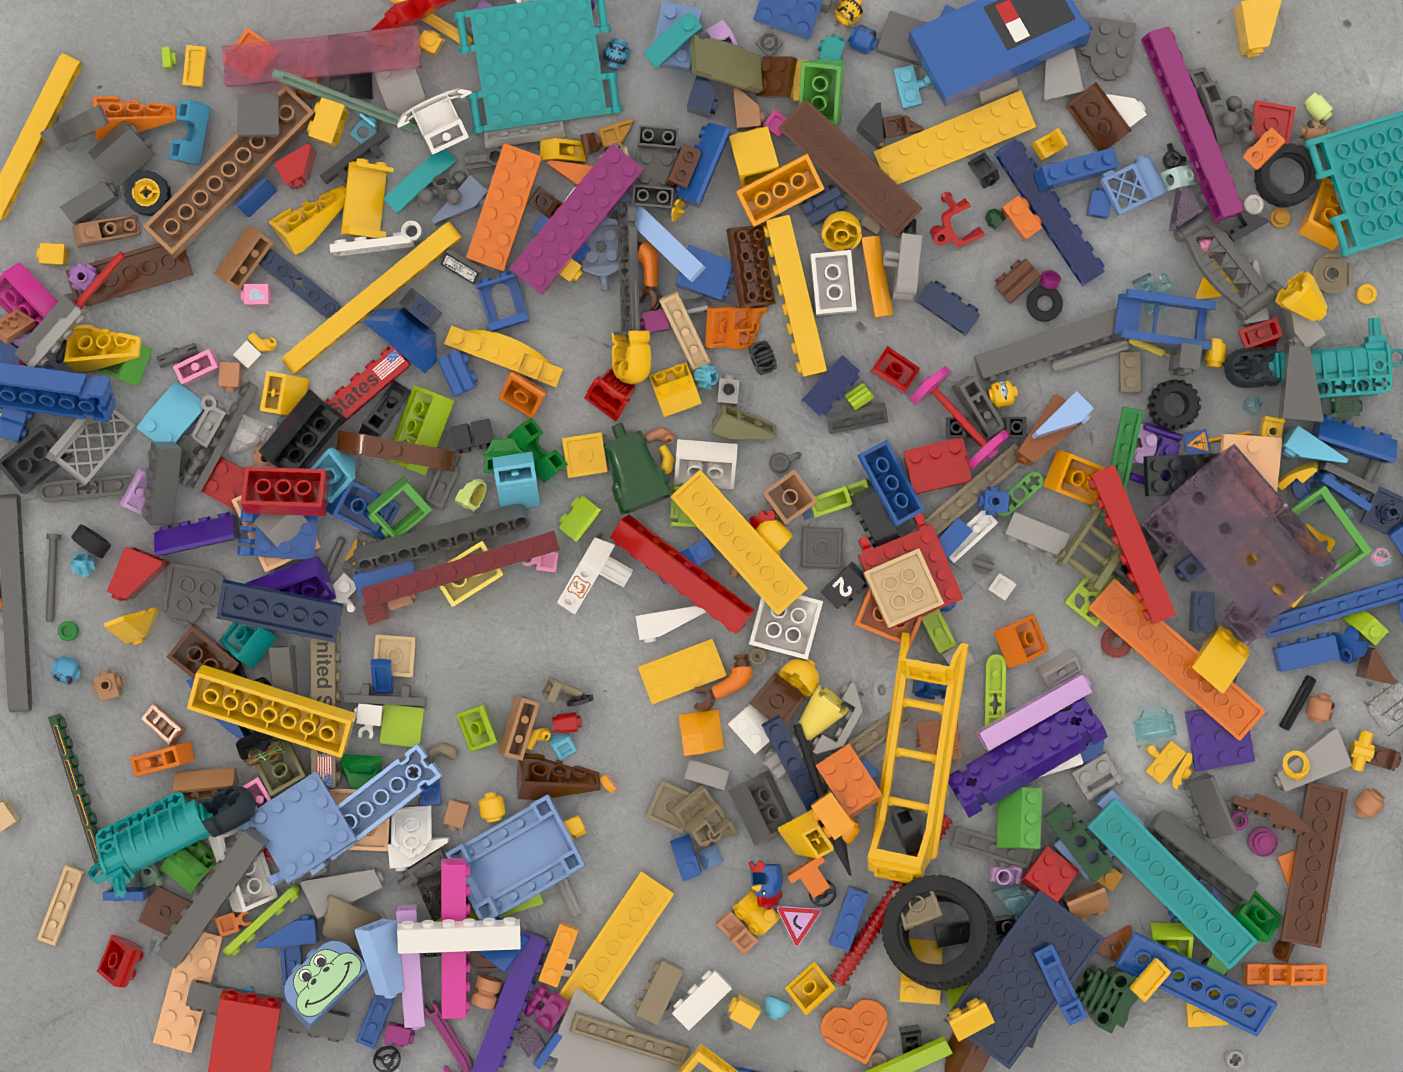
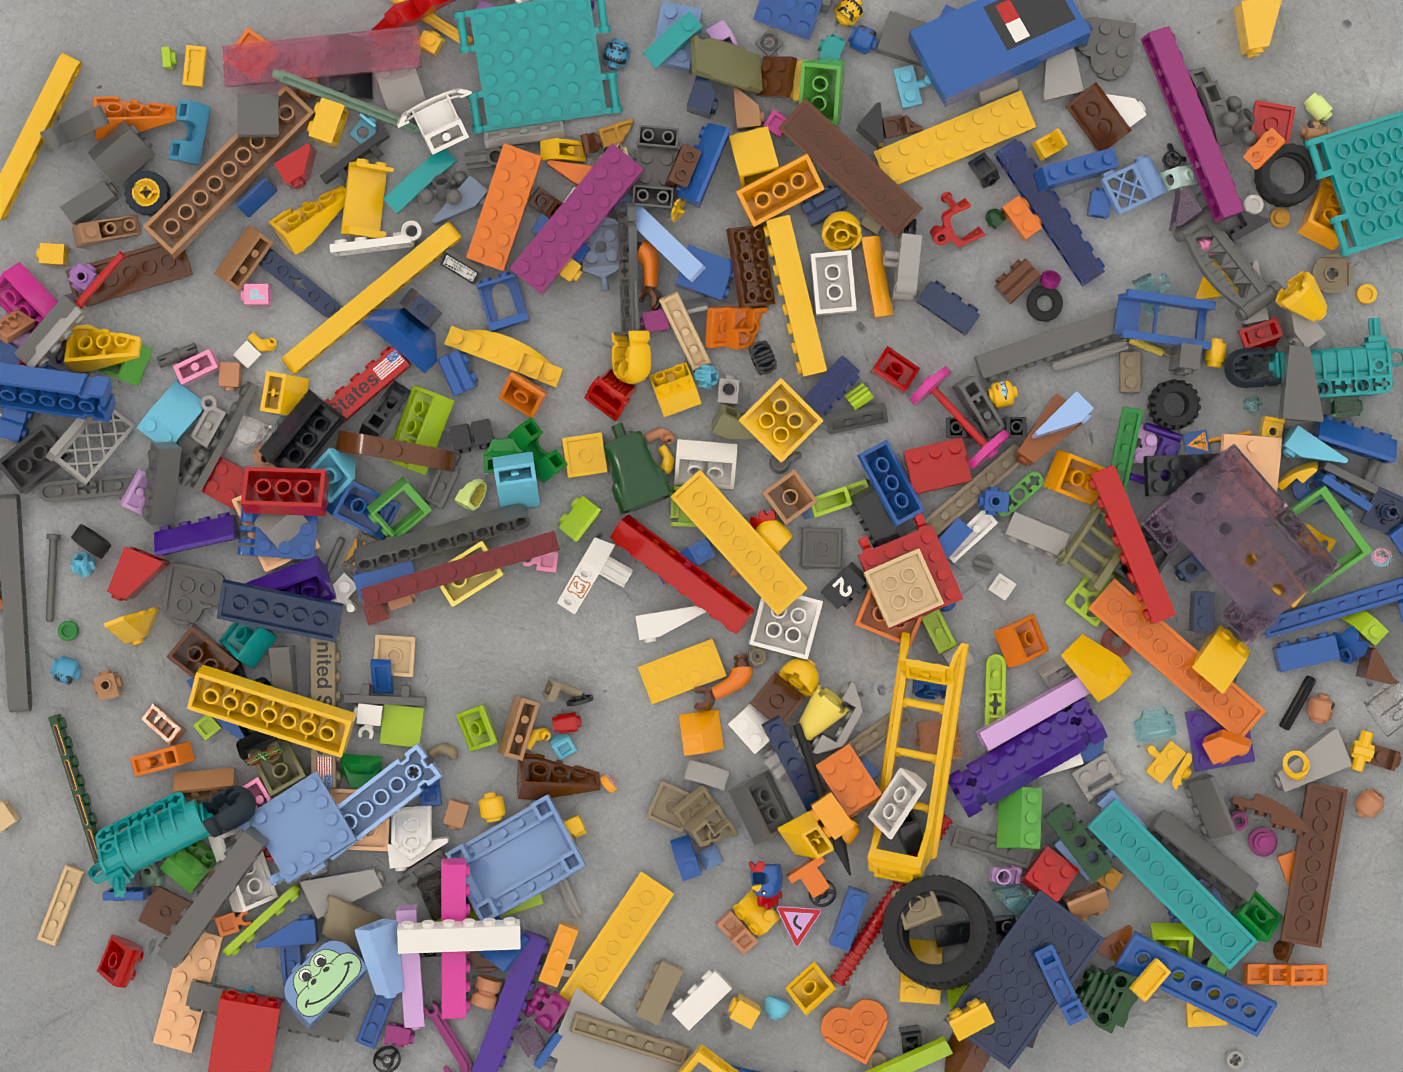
(207, 727): none -> lime plate
(780, 420): none -> yellow slope
(897, 801): none -> white slope
(1096, 667): none -> yellow slope
(1224, 745): none -> orange slope

